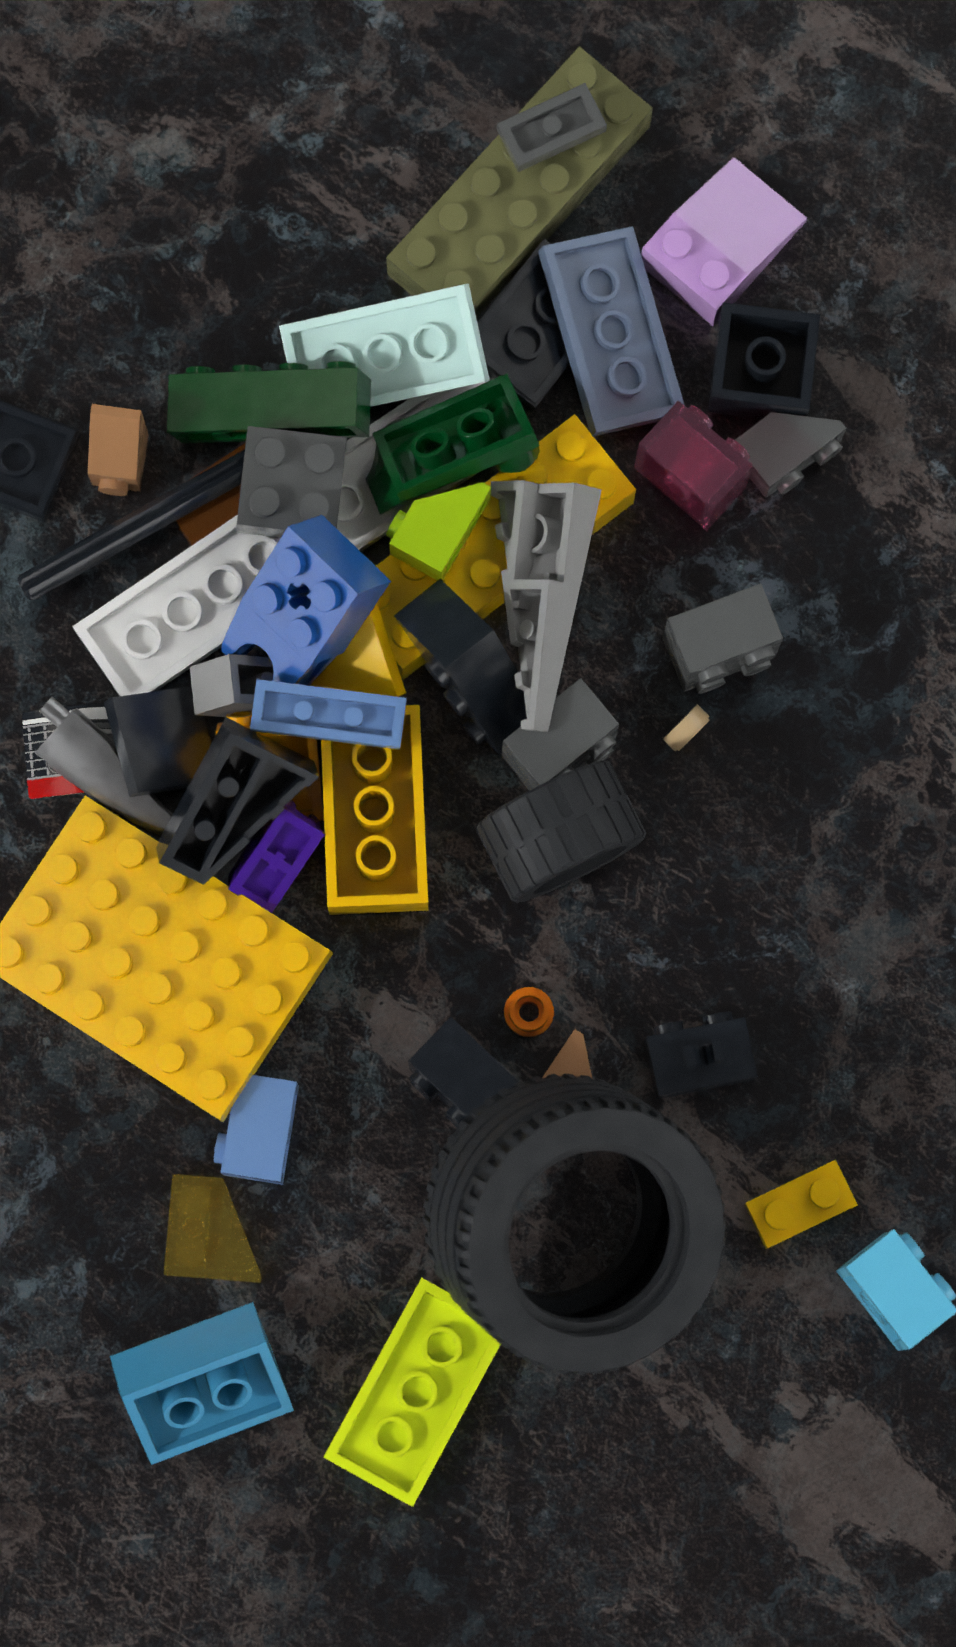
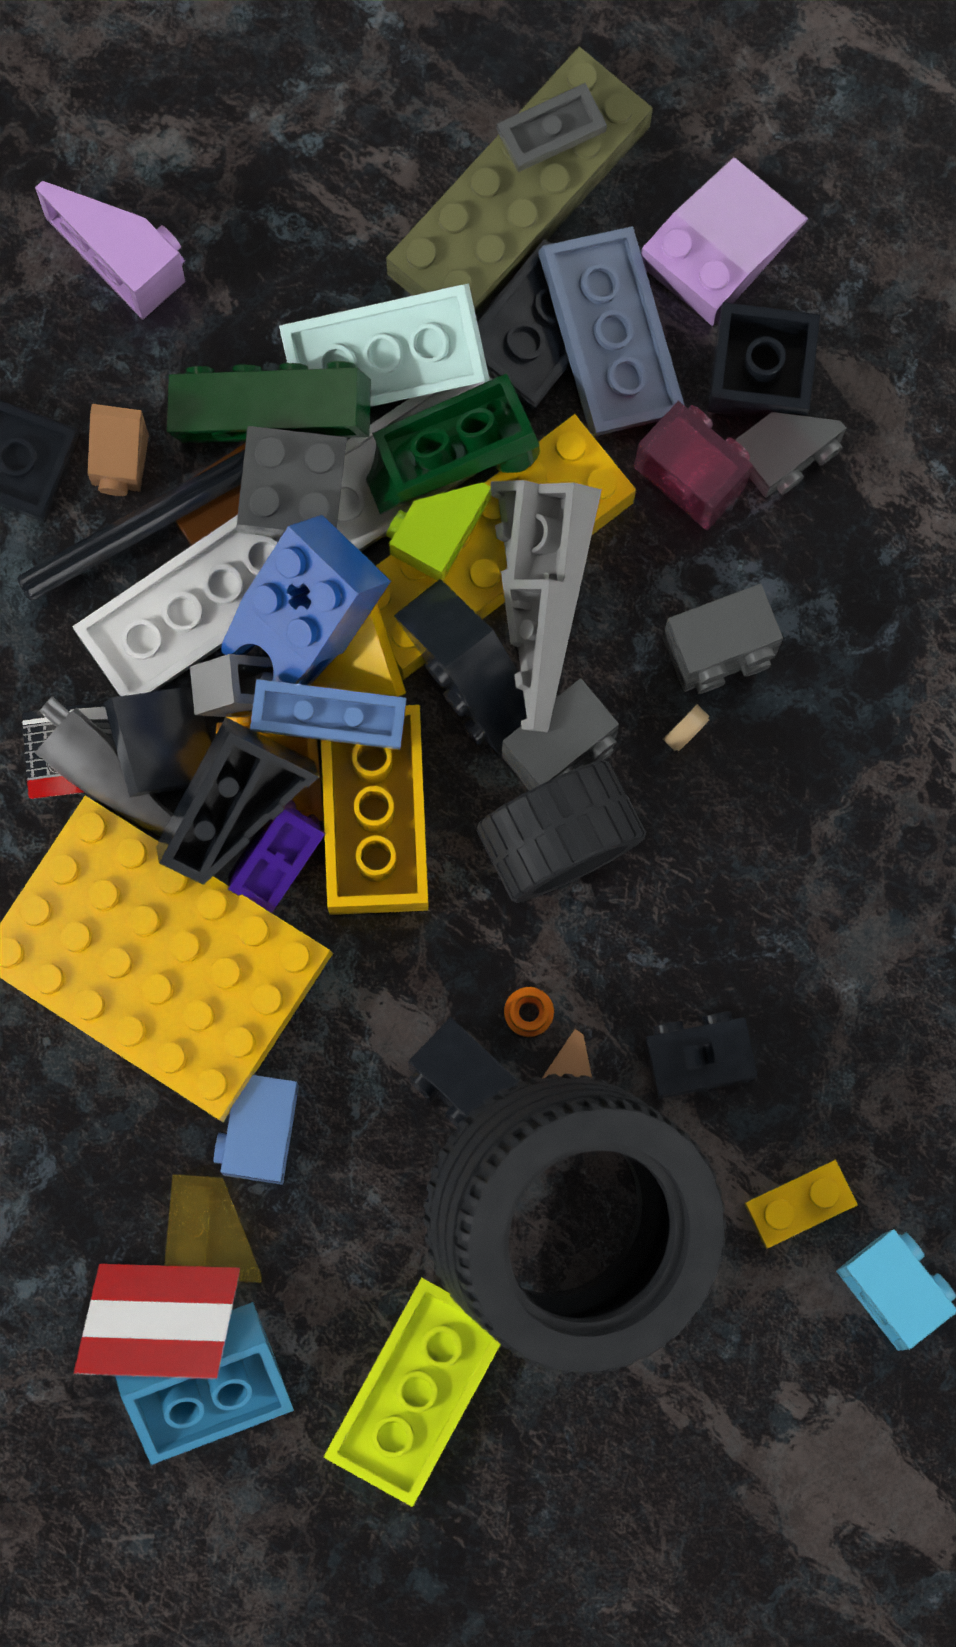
(119, 245): none -> lavender slope
(157, 1321): none -> red sticker

